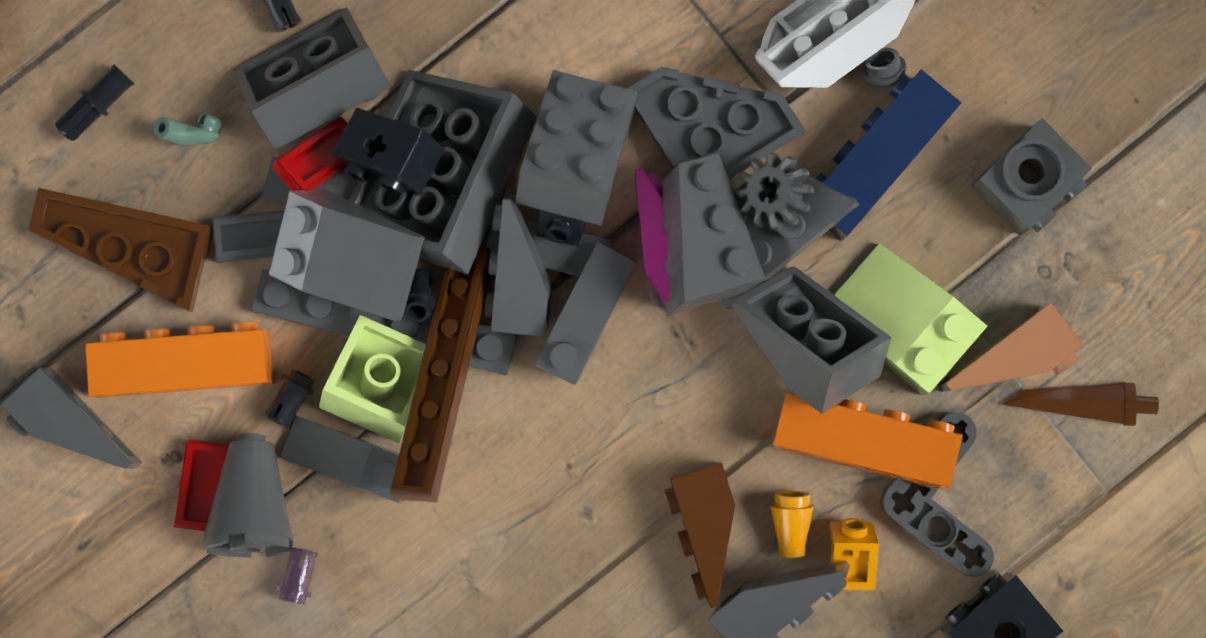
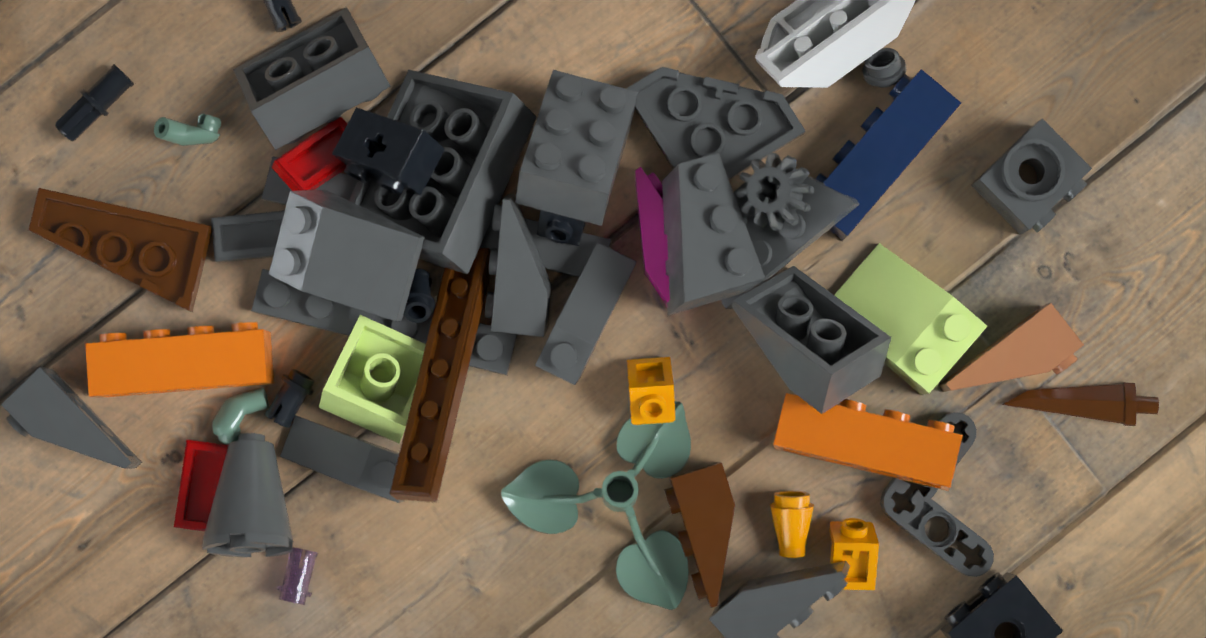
(233, 411): none -> sand green arm
(547, 498): none -> sand green plant
(651, 390): none -> light orange bracket

